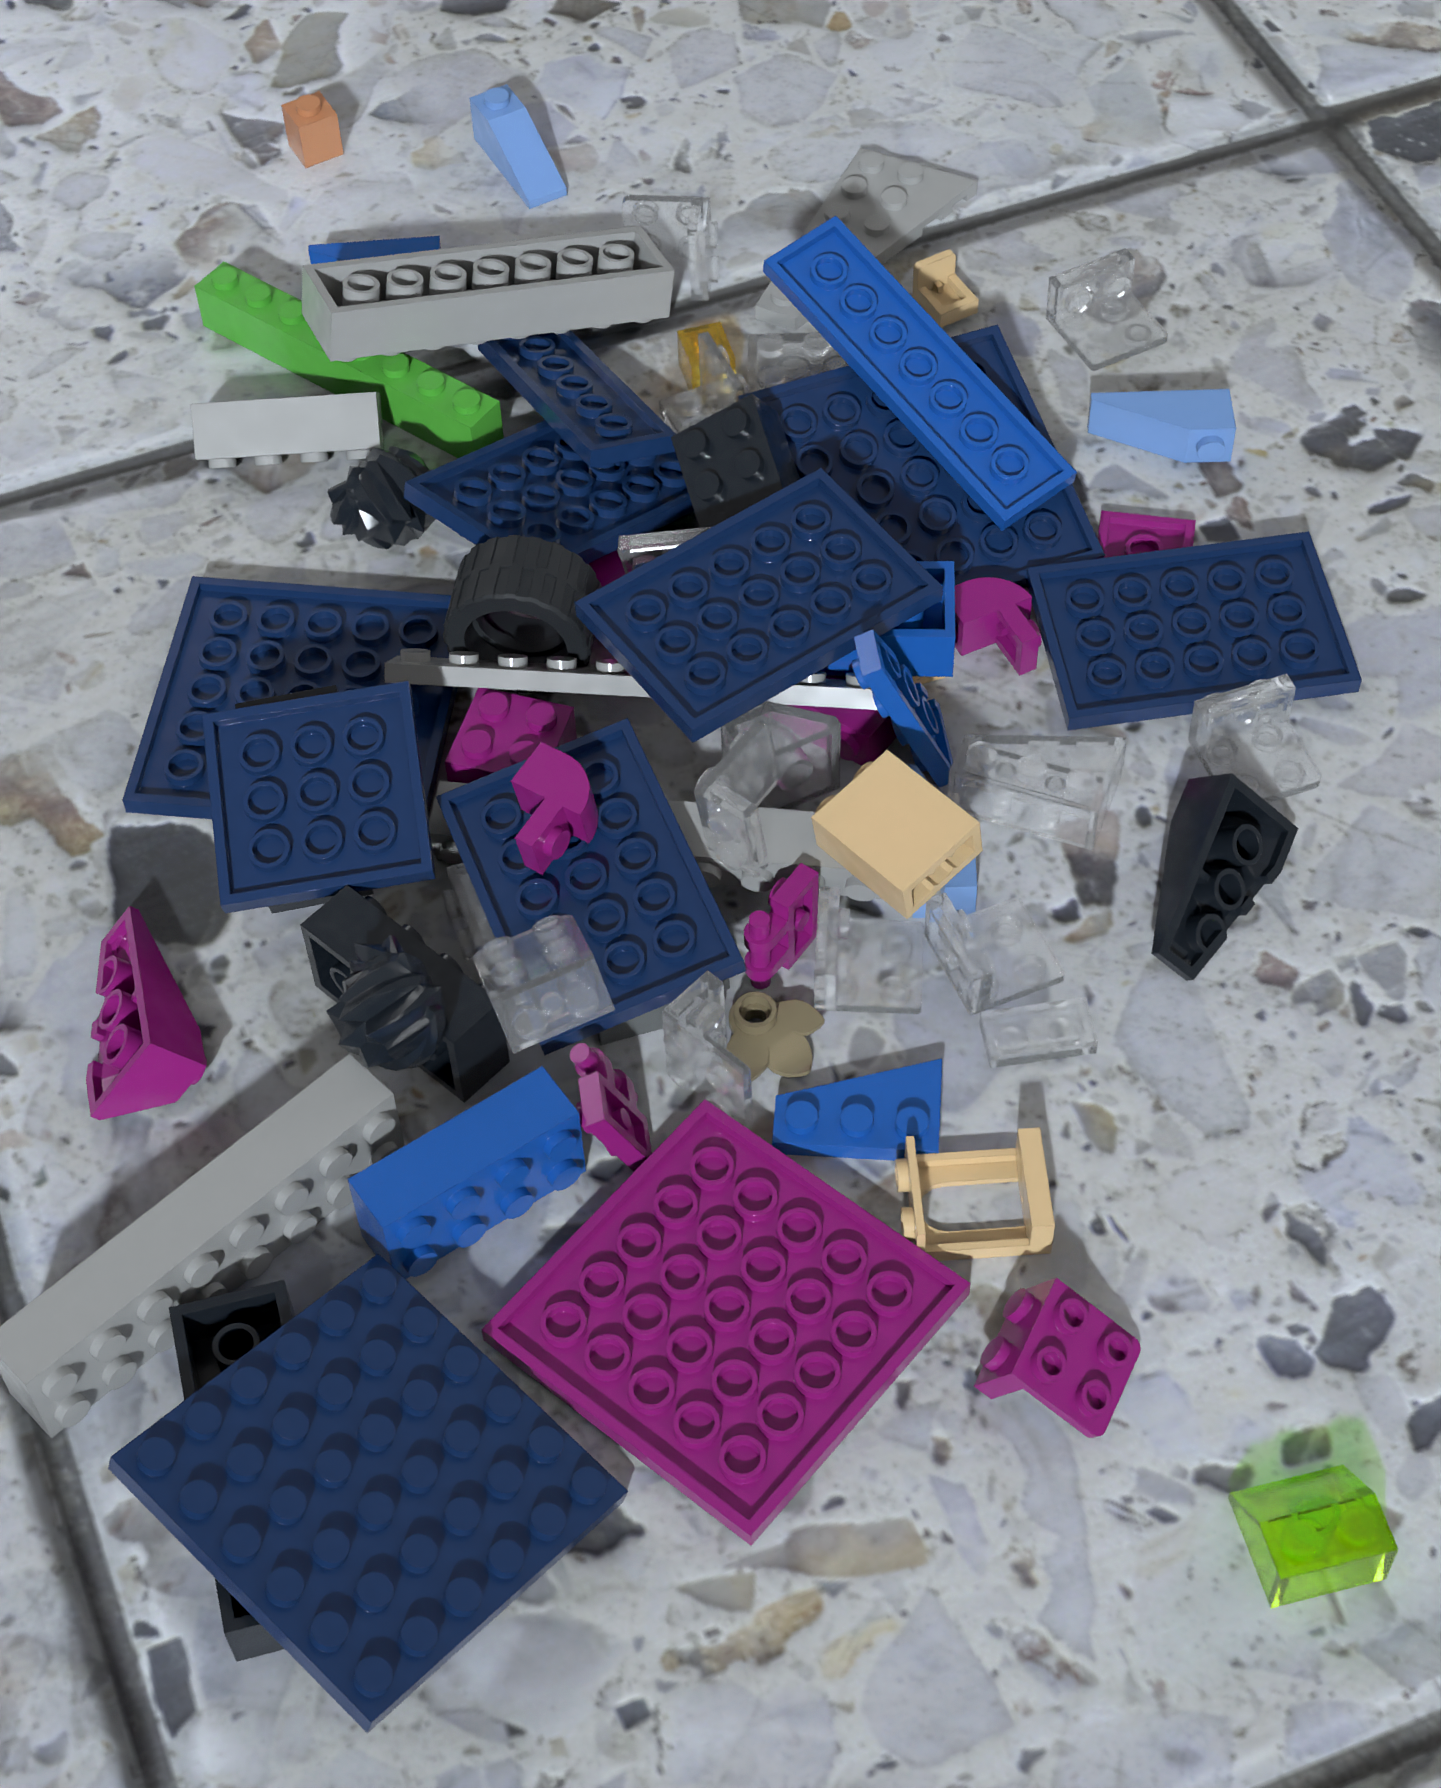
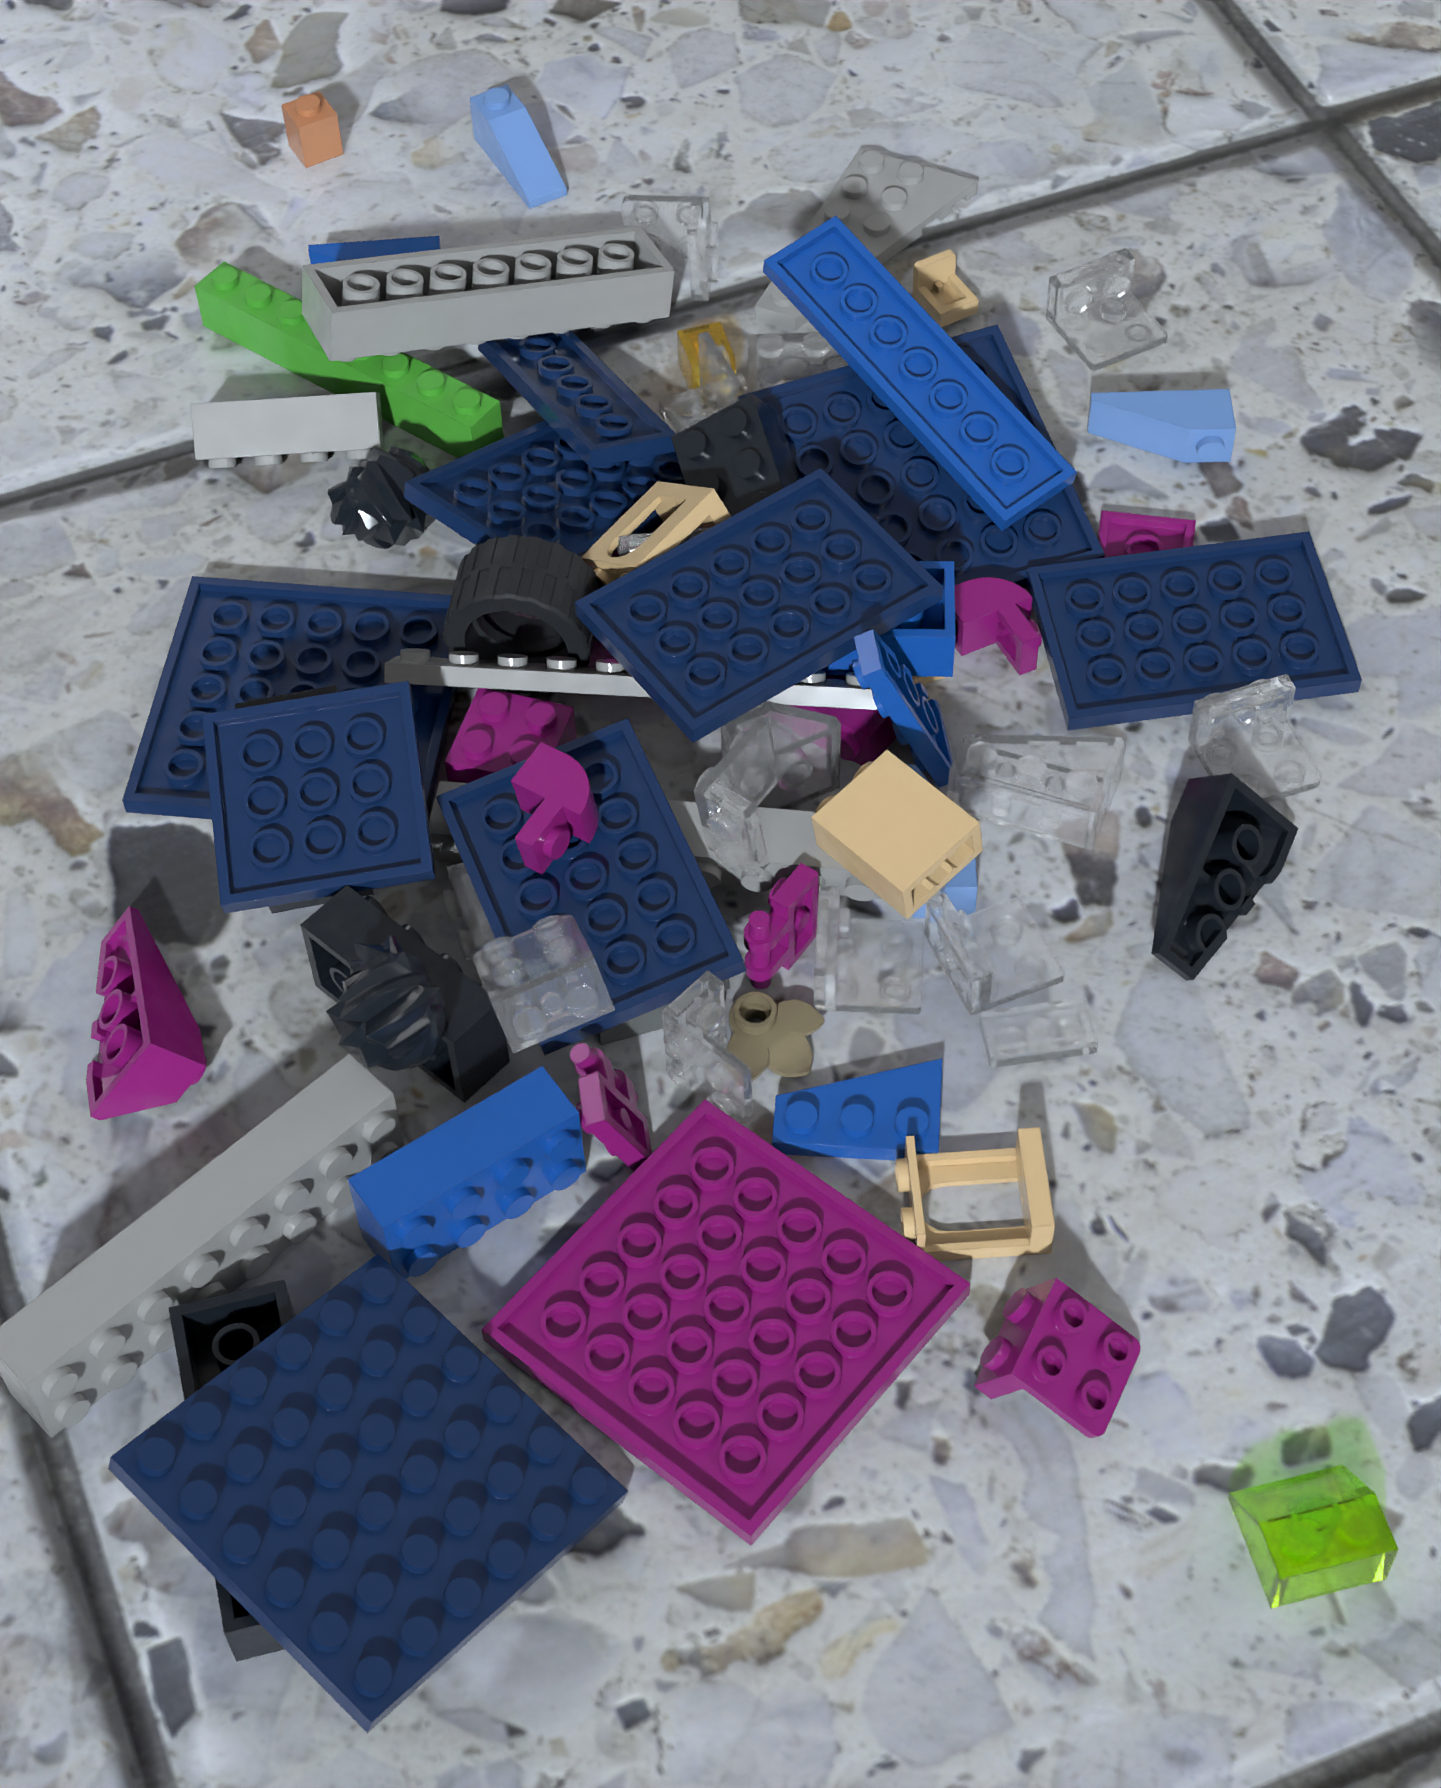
(680, 509): none -> tan panel

